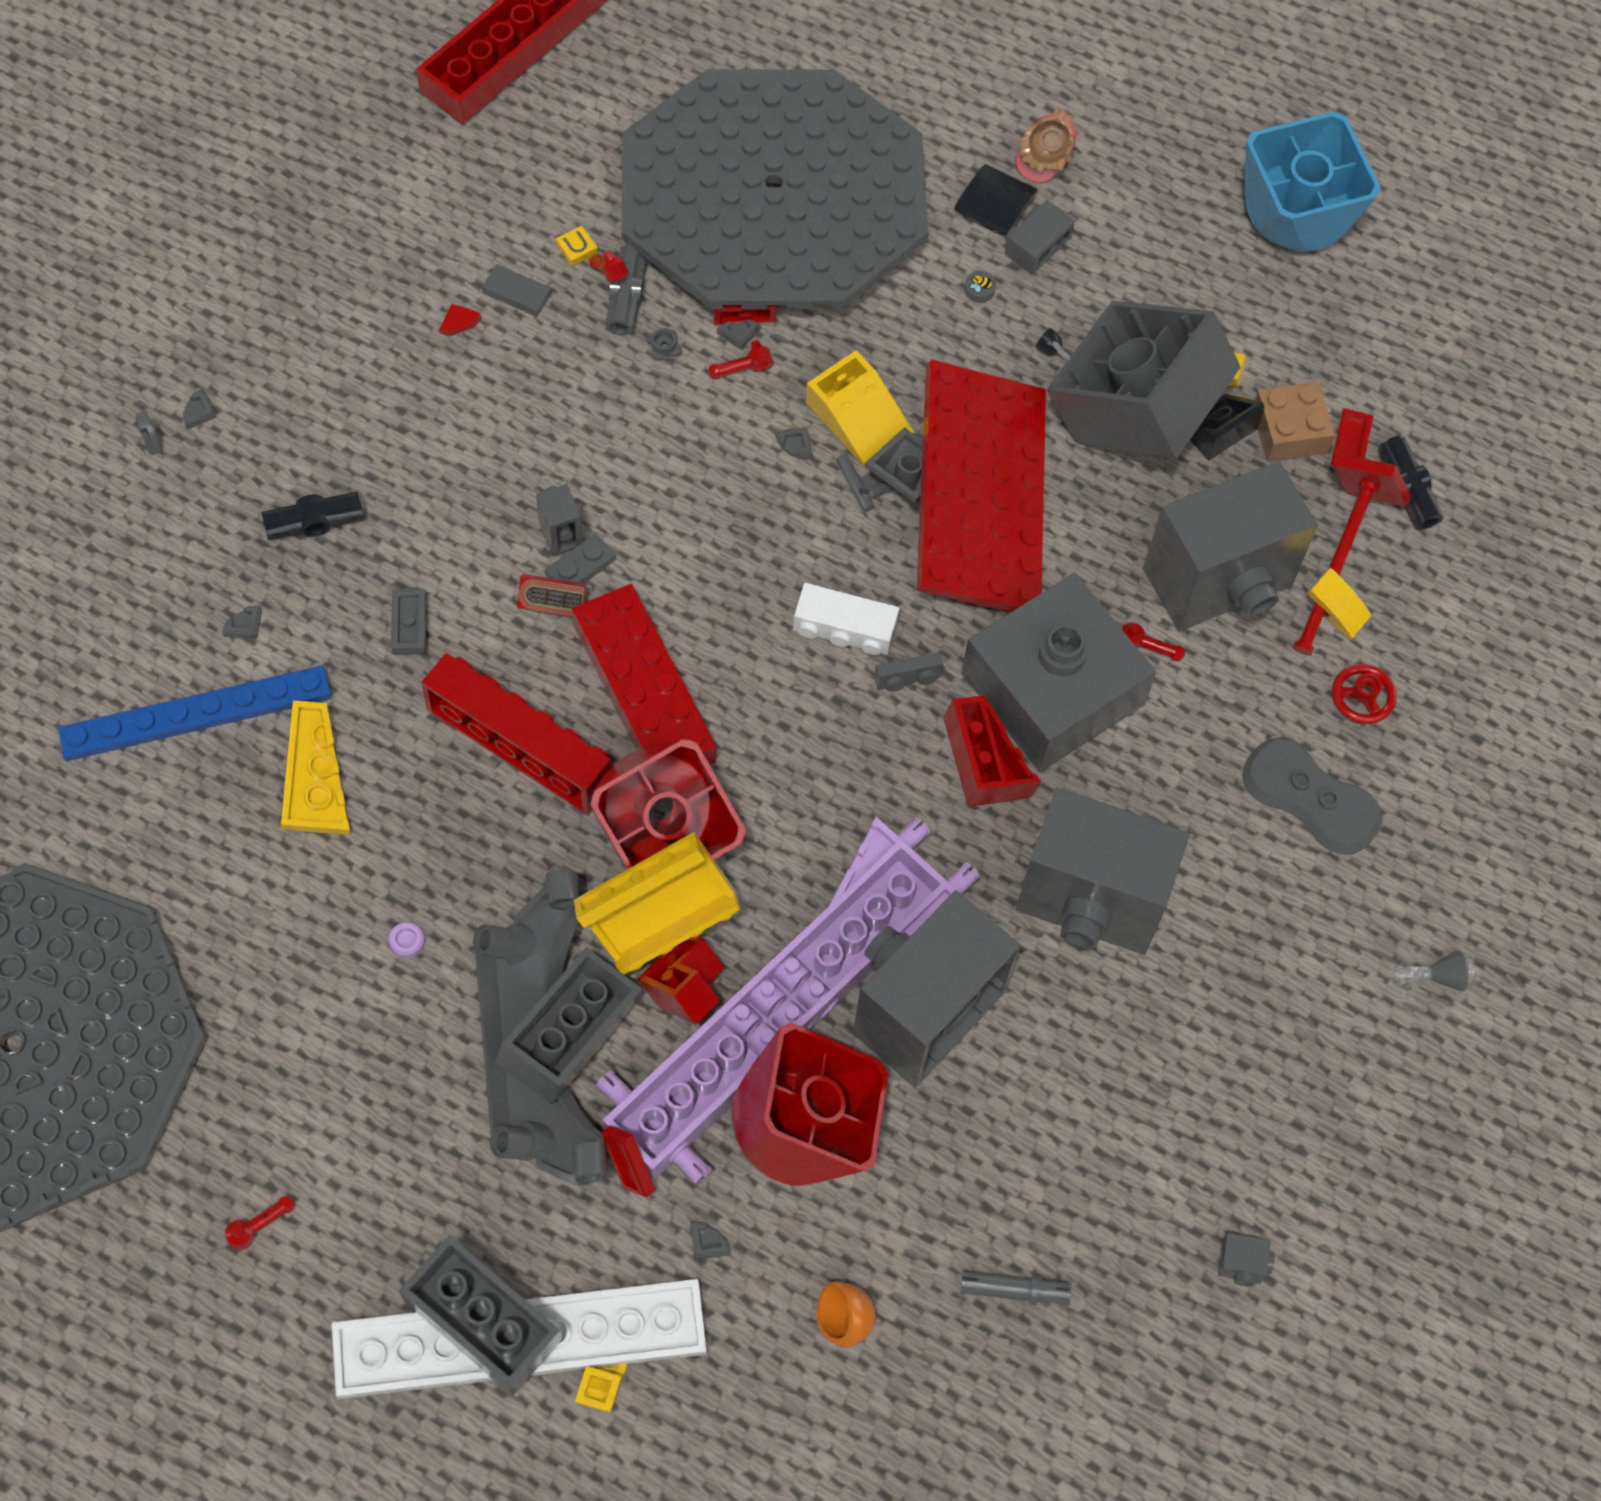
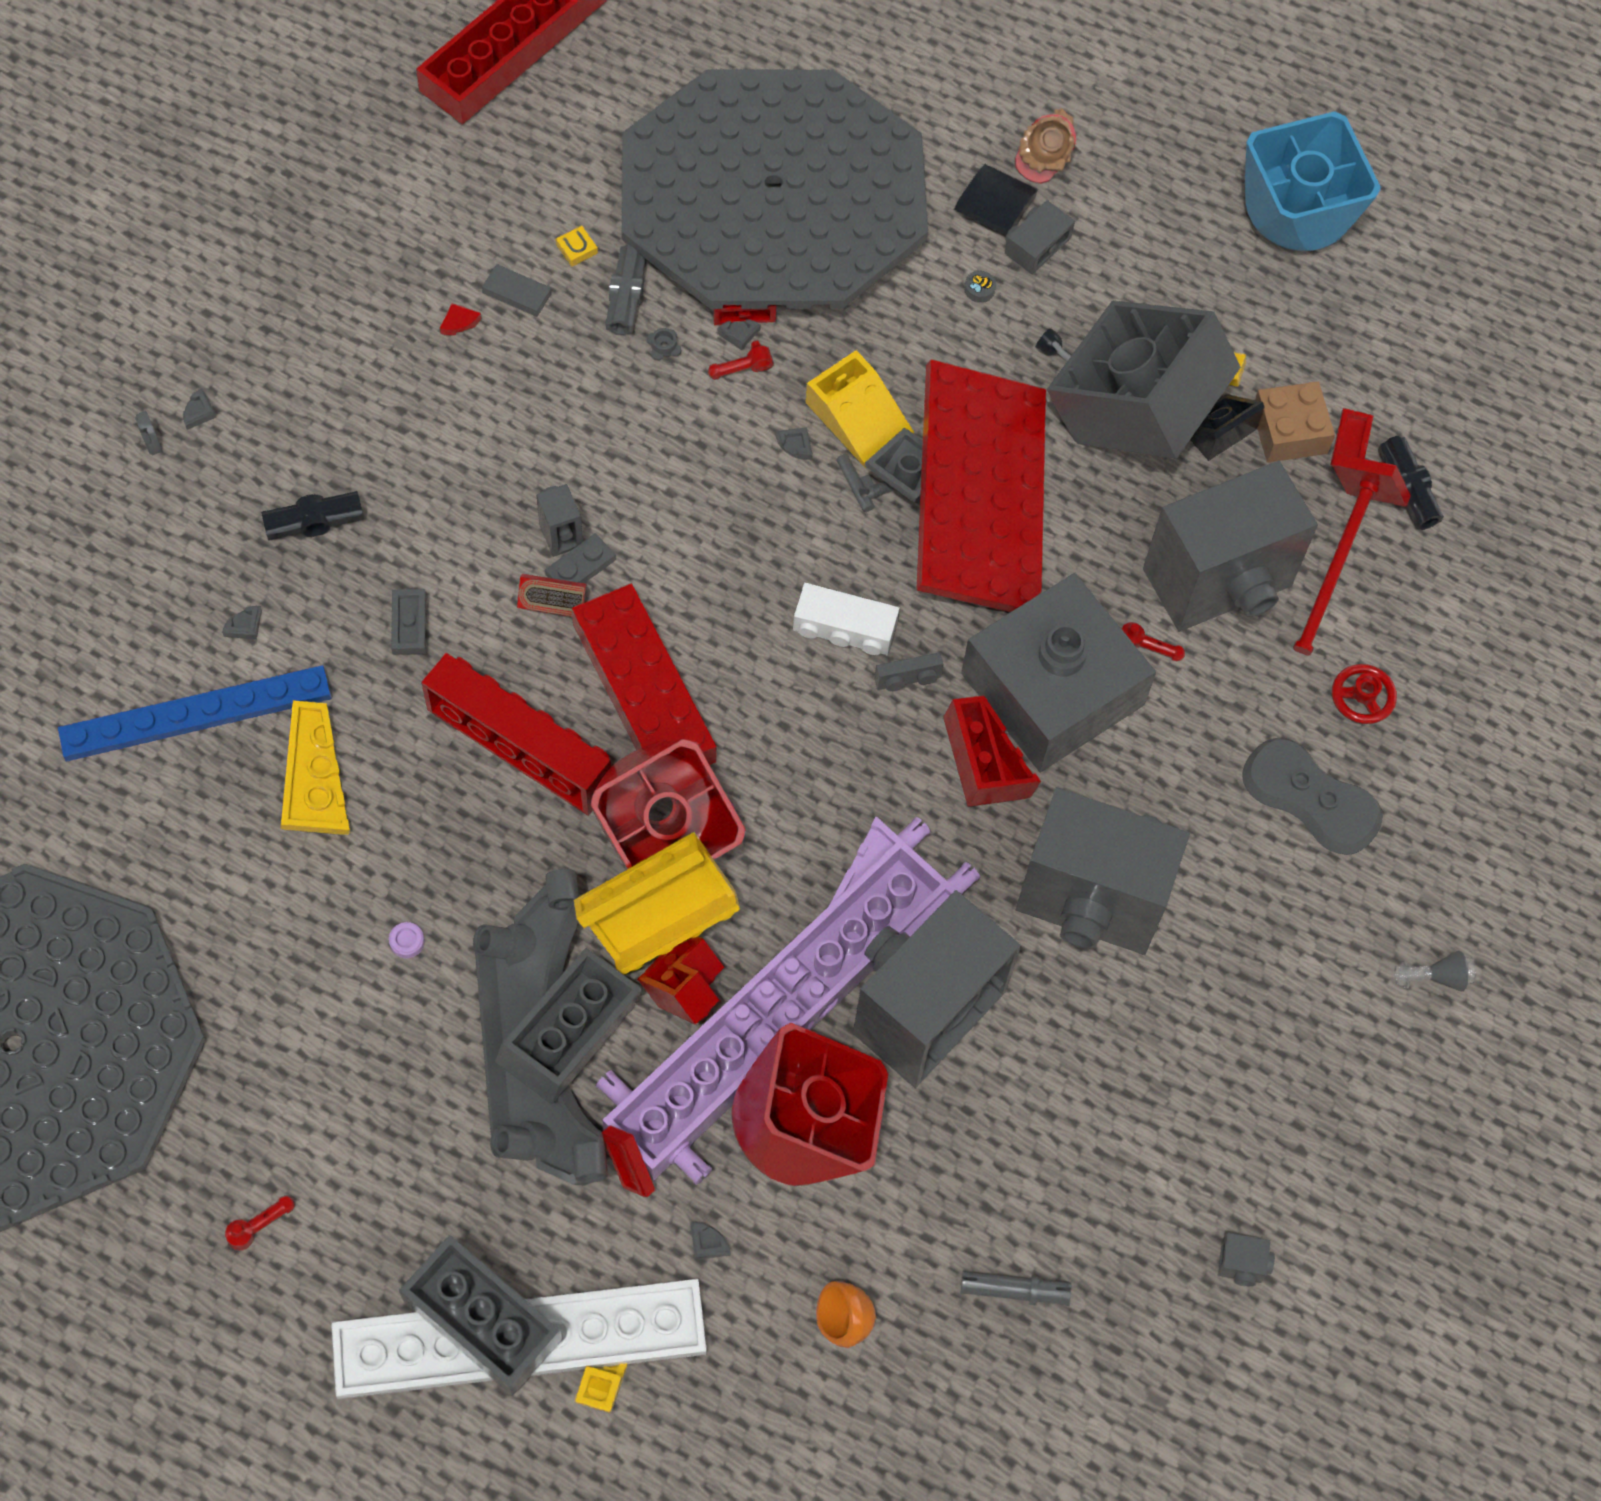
(611, 265): red piece -> none
(1340, 602): yellow slope -> none

